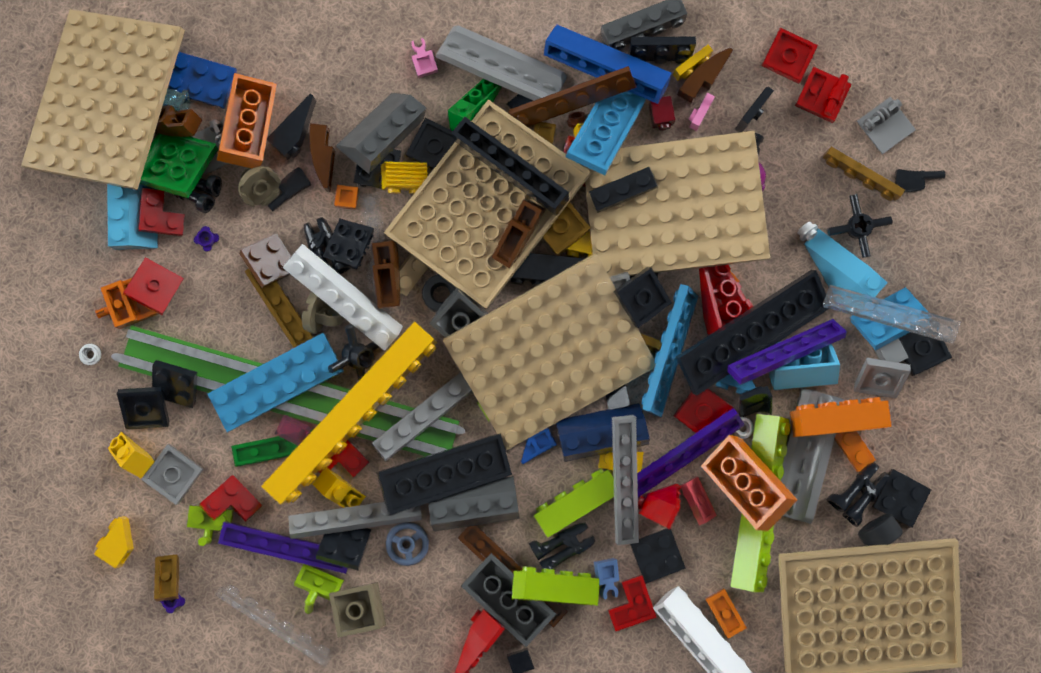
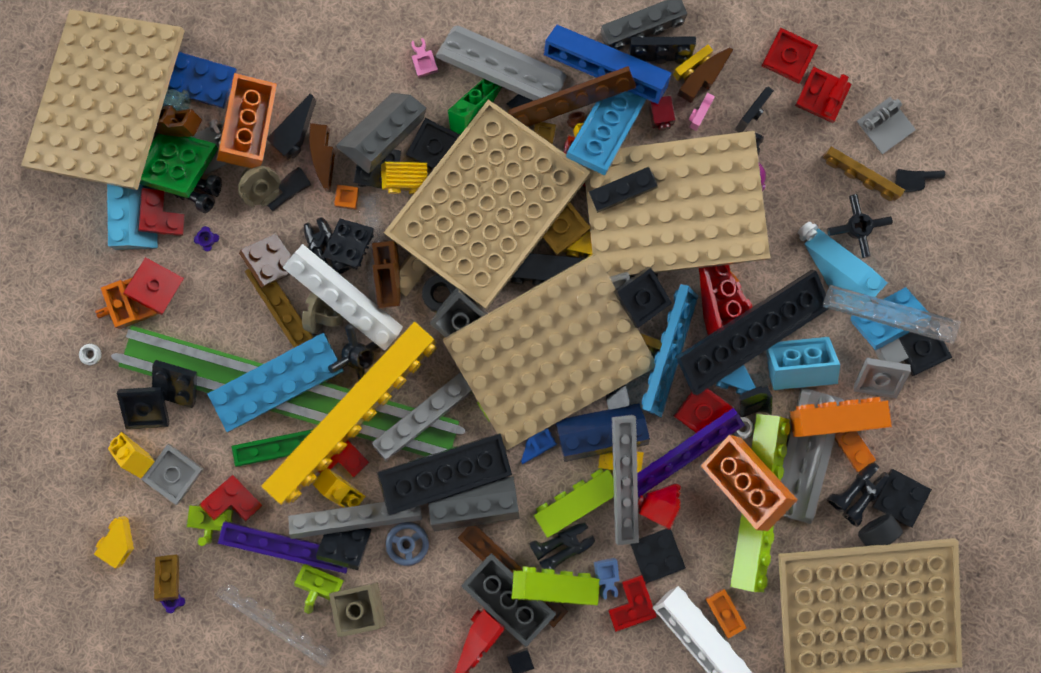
(292, 430): clear pink brick -> none
(510, 166): black brick -> none
(518, 232): reddish brown slope -> none
(698, 501): coral plate -> none
(786, 351): dark purple plate -> none

